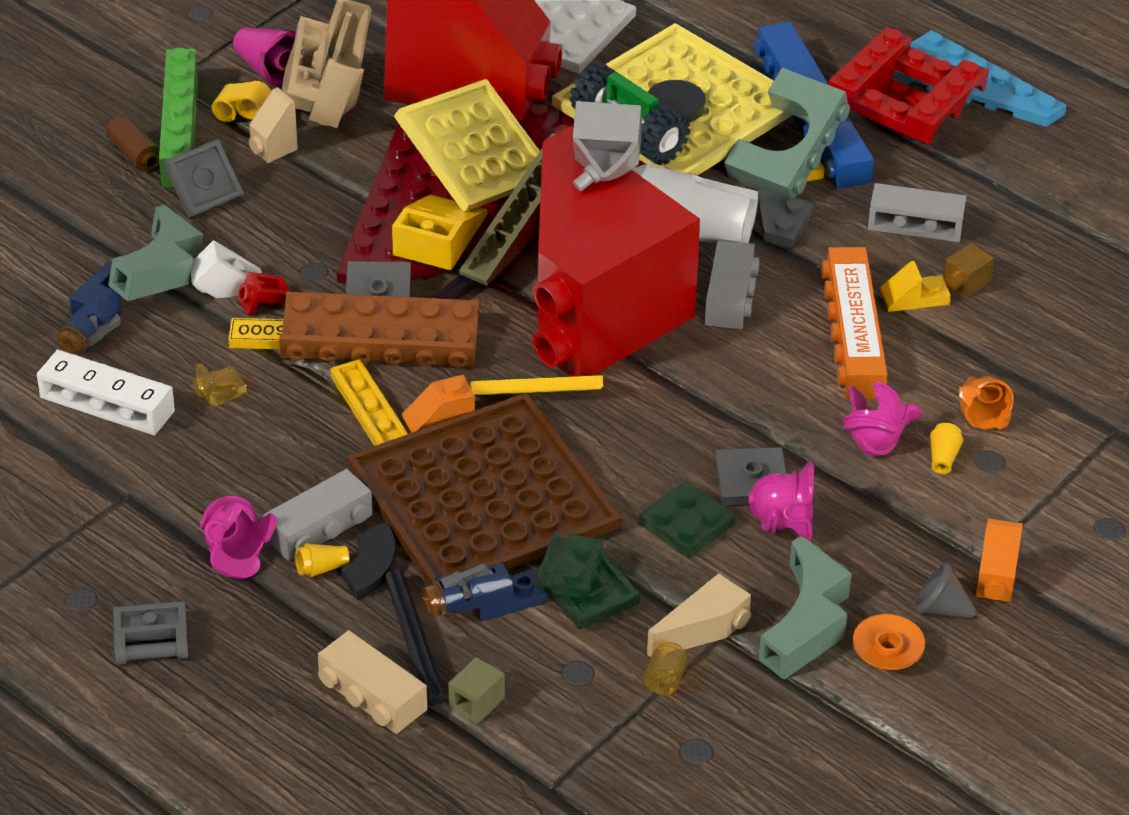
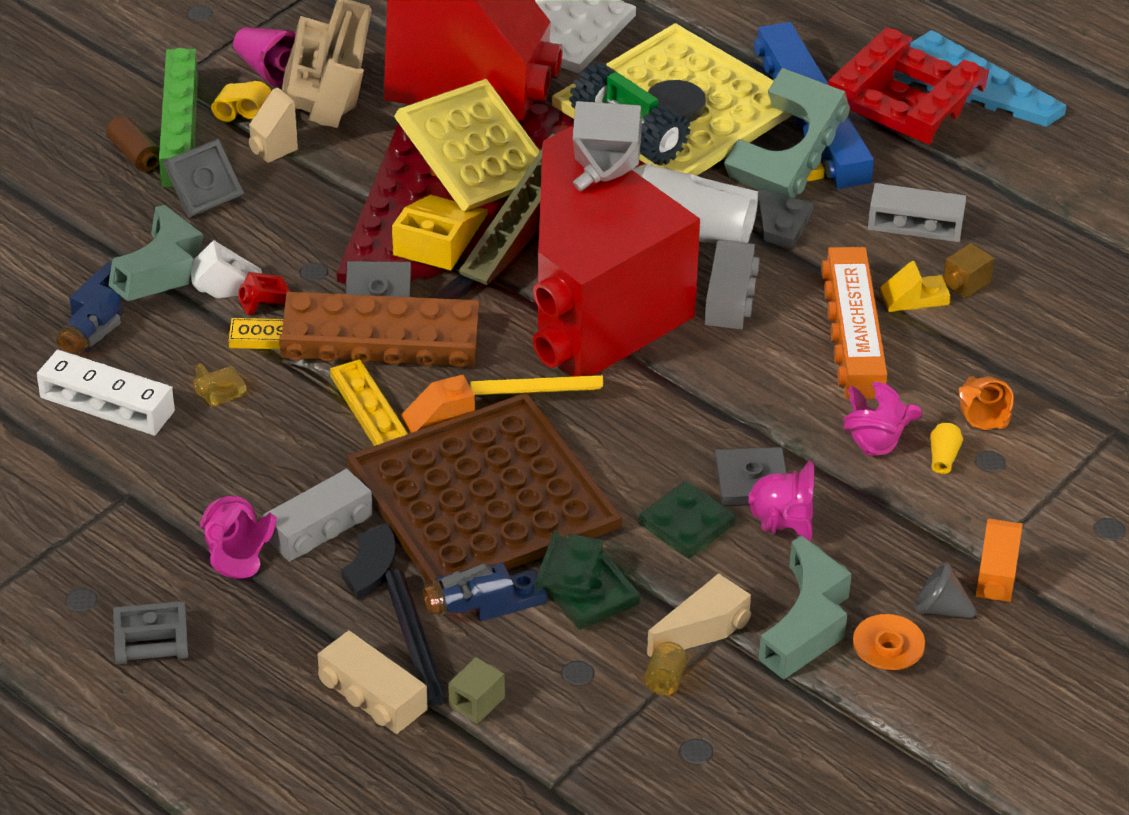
(318, 558): yellow cone -> none

